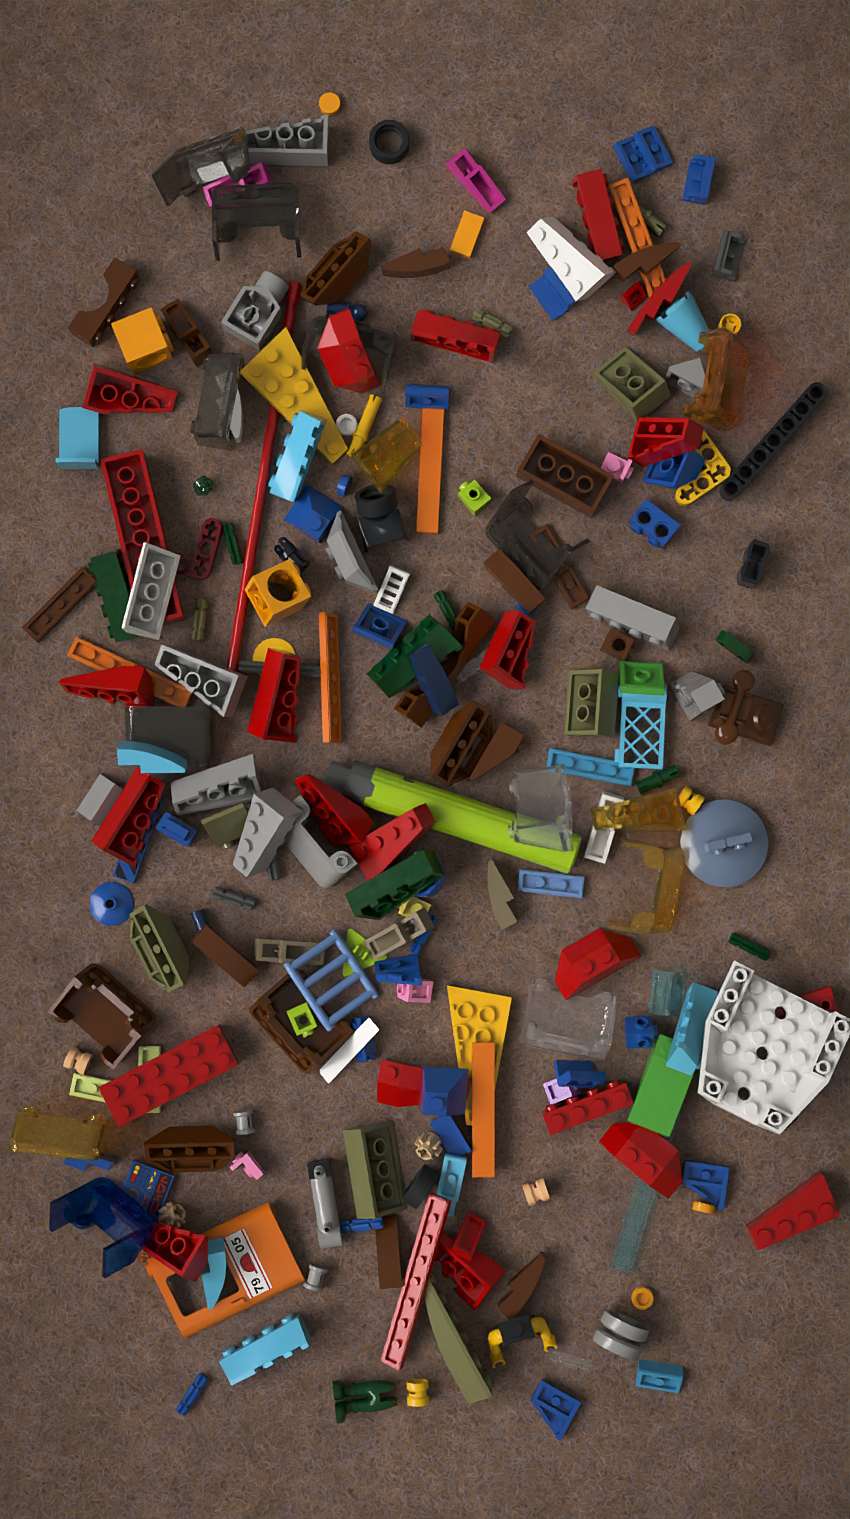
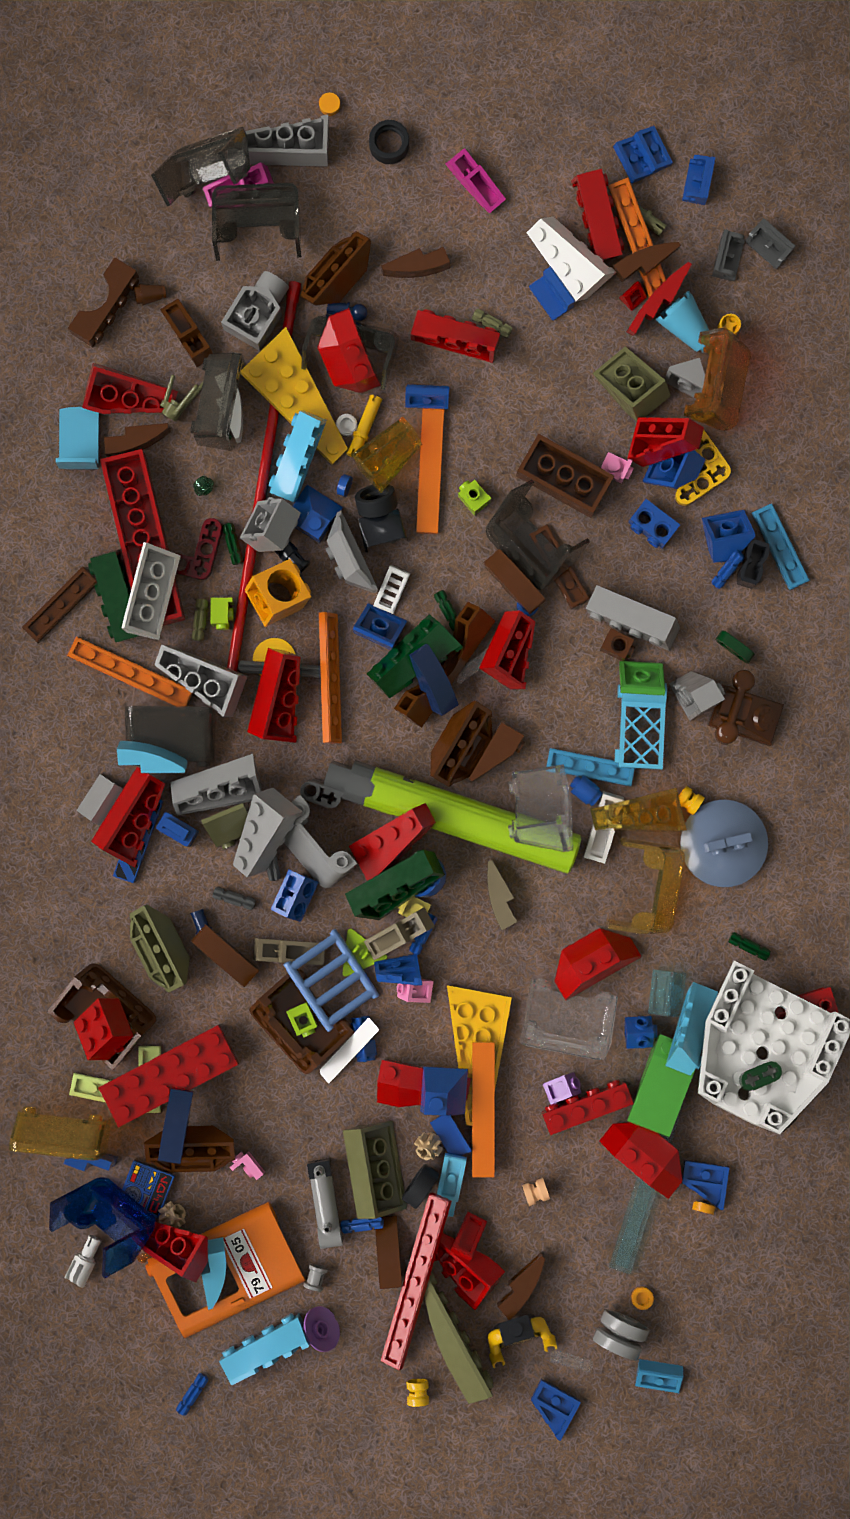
(78, 1060): light nougat wheel -> none
(83, 1262): none -> white arm
(103, 1029): none -> red brick
(120, 683): red wedge -> none
(122, 903): blue dish -> none
(135, 438): none -> reddish brown slope
(143, 340): light orange brick -> none
(149, 293): none -> reddish brown cone
(174, 409): none -> olive plant
(175, 1126): none -> dark blue slope
(222, 613): none -> lime brick
(244, 1122): light grey bush -> none
(270, 525): none -> light grey brick
(294, 895): none -> blue brick
(321, 1329): none -> medium lavender dish
(339, 818): red wedge -> none
(370, 1404): dark green piece -> none
(467, 234): light orange tile -> none
(550, 883): medium blue tile -> none
(577, 1074): blue panel -> none
(585, 790): none -> blue brick
(591, 703): olive slope -> none
(657, 779): dark green pin -> none
(727, 534): none -> blue slope
(728, 569): none -> blue axle
(762, 1081): none -> dark green beam
(770, 243): none -> dark grey hinge
(777, 432): black beam -> none
(780, 546): none -> dark azure tile
(794, 1213): red wedge -> none

